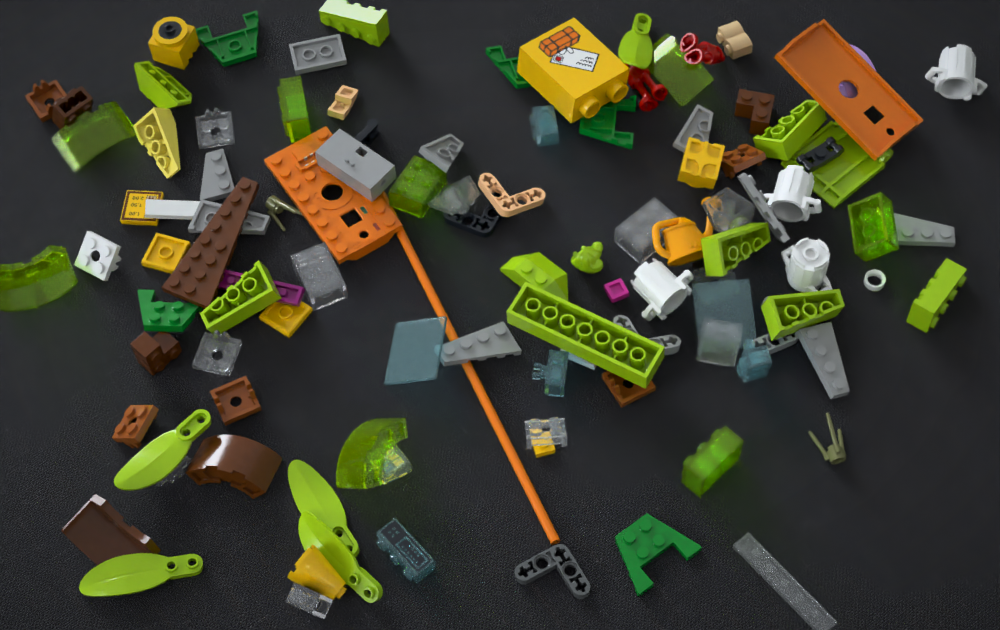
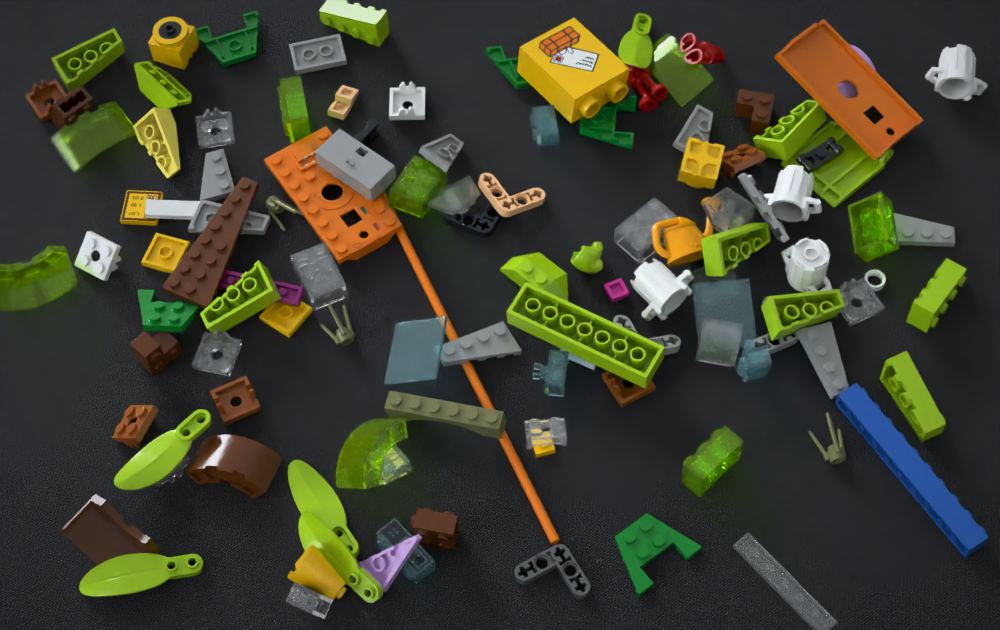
(88, 59): none -> lime wedge
(344, 335): none -> olive plant
(388, 563): none -> lavender wing
(404, 94): none -> white piece
(436, 528): none -> reddish brown brick
(477, 419): none -> olive arch
(734, 40): tan brick -> none
(859, 290): none -> clear piece
(912, 396): none -> lime wedge
(912, 470): none -> blue brick

